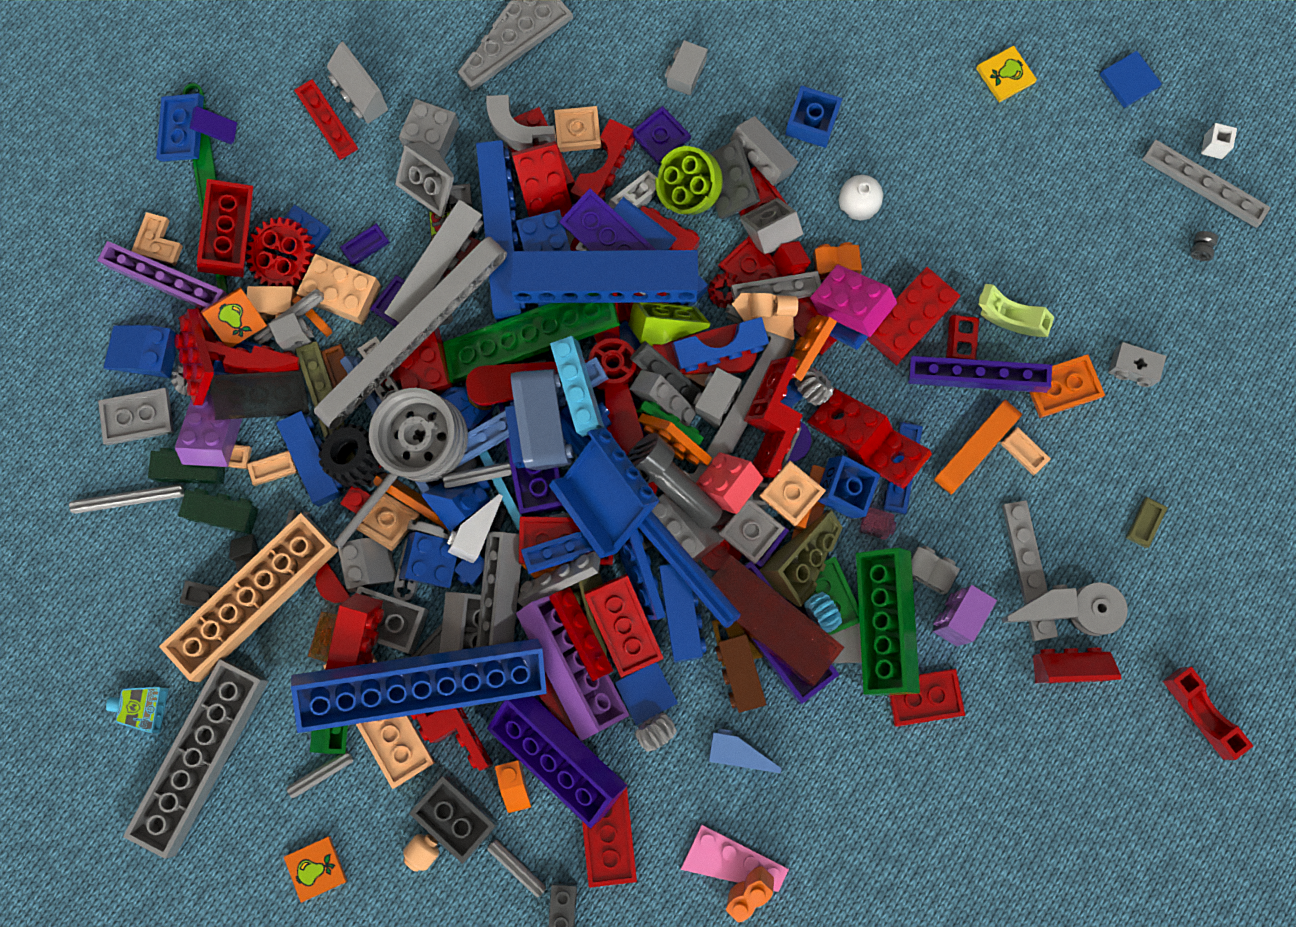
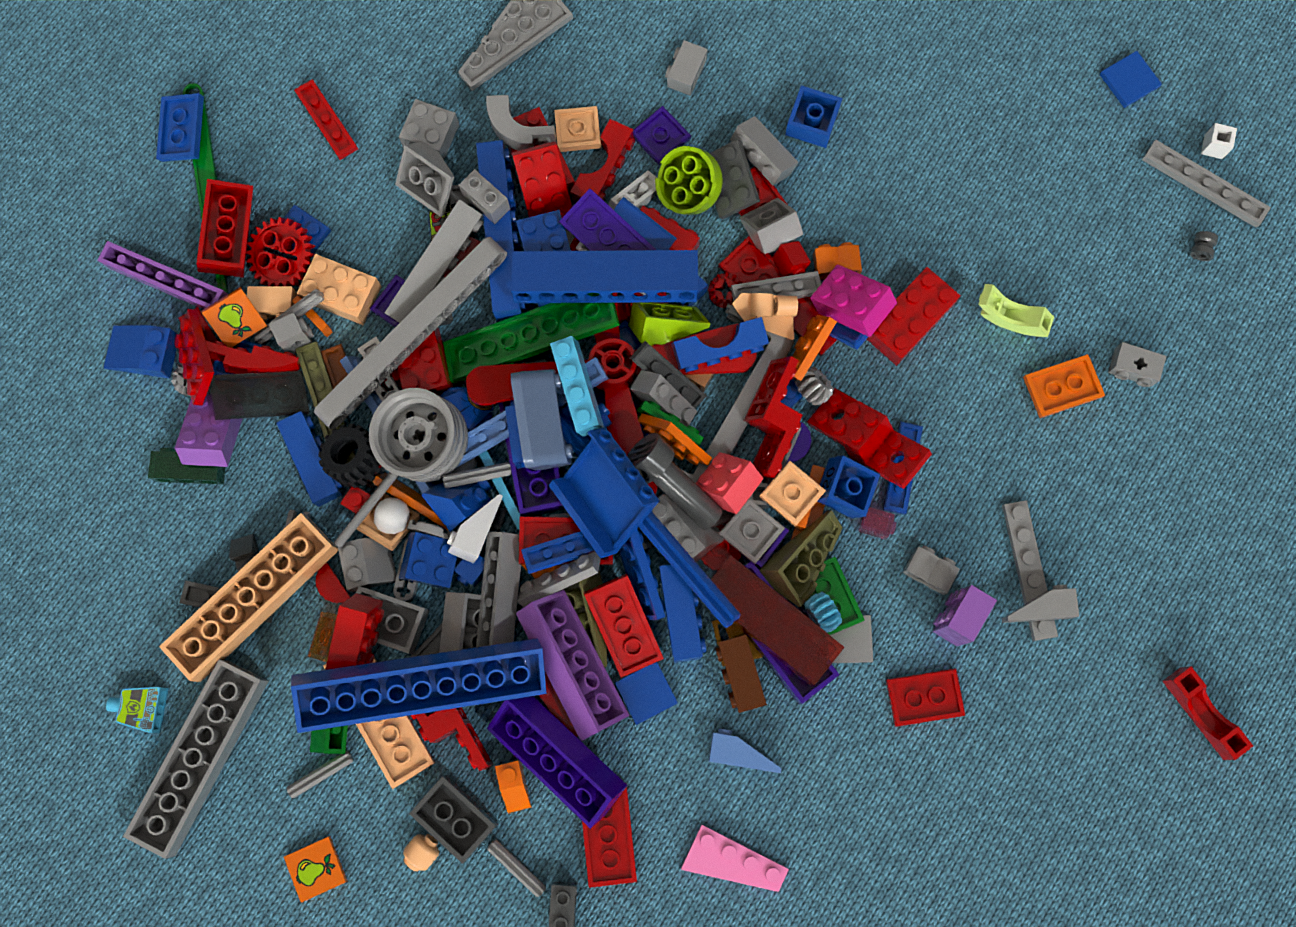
(126, 498): light grey axle -> none
(136, 416): light grey plate -> none
(151, 242): light nougat plate -> none
(213, 125): dark purple tile -> none
(218, 511): clear green brick -> none
(240, 457): light nougat tile -> none
(271, 468): light nougat tile -> none
(355, 84): light grey slope -> none
(364, 244): dark purple tile -> none
(391, 515): none -> white hair
(484, 196): none -> light grey brick
(581, 634): red plate -> none
(655, 732): light grey gear -> none
(718, 397): light grey slope -> none
(749, 894): orange brick -> none
(861, 197): white cylinder -> none
(887, 622): green brick -> none
(955, 336): red piece -> none
(978, 447): orange beam -> none
(980, 374): dark purple brick -> none
(1006, 74): yellow tile -> none
(1025, 451): light nougat tile -> none
(1075, 666): red slope -> none
(1100, 609): light grey wheel -> none
(1146, 522): olive tile -> none

